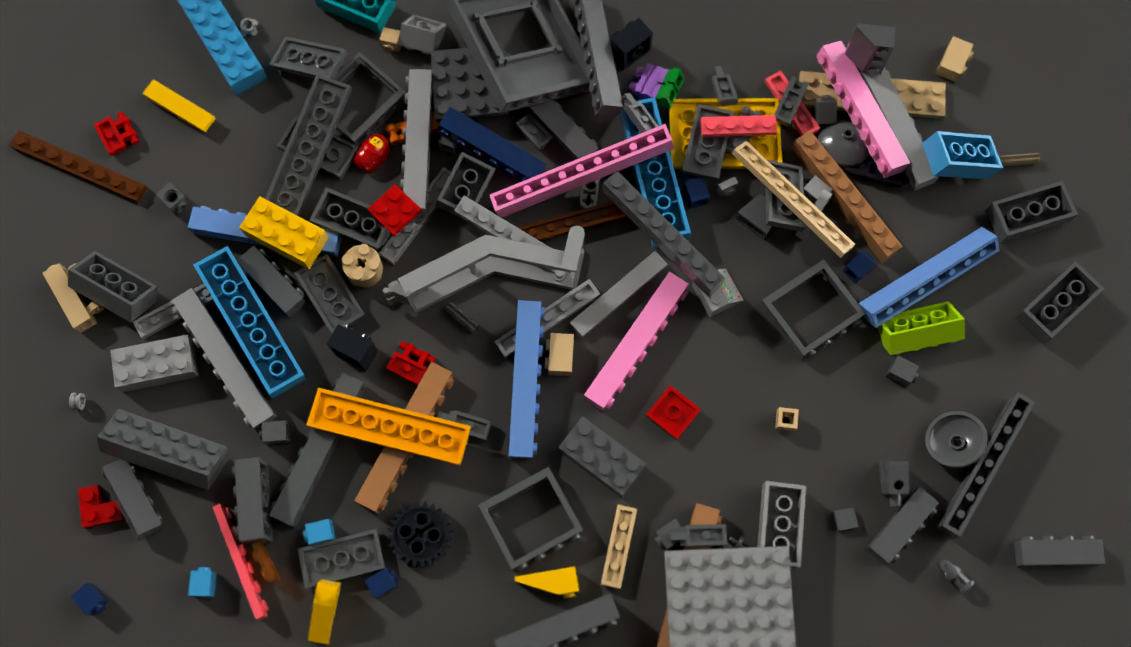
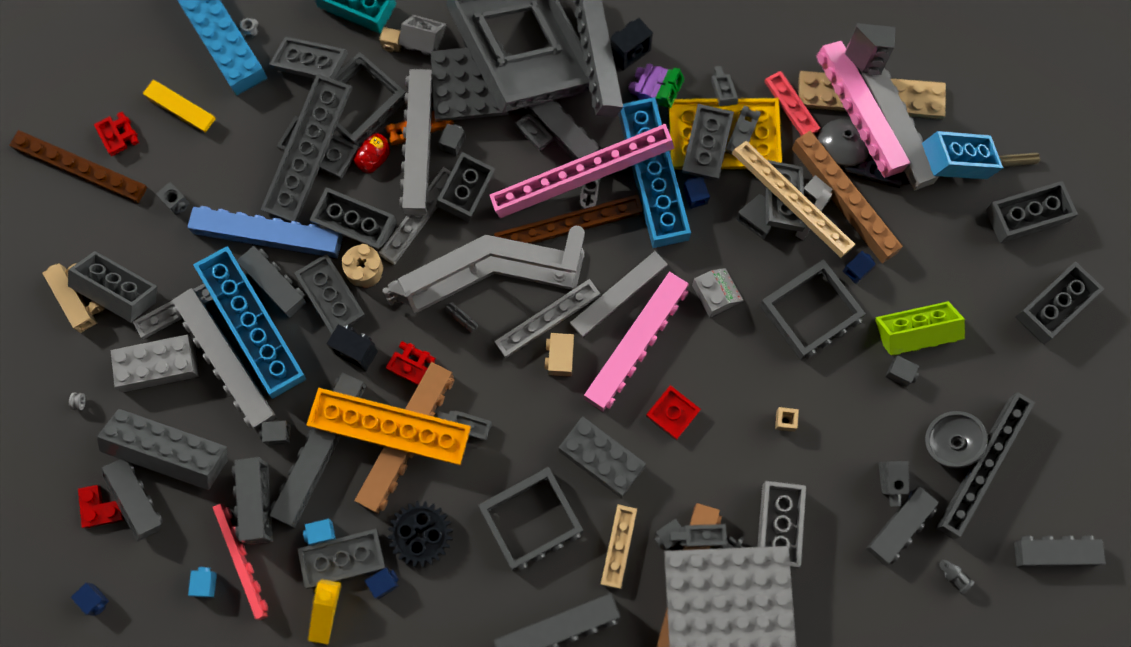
(268, 569): clear orange plate -> none
(284, 232): yellow brick -> none
(394, 210): red plate -> none
(489, 146): dark blue brick -> none
(493, 223): light grey plate -> none
(525, 380): medium blue brick -> none
(555, 581): yellow slope -> none
(638, 113): dark grey hinge -> none
(663, 234): dark grey brick -> none
(727, 187): light grey plate -> none
(738, 126): coral plate -> none
(790, 101): dark grey plate -> none
(825, 110): dark grey brick -> none
(845, 519): dark grey tile -> none
(929, 276): medium blue brick -> none
(954, 59): tan brick -> none

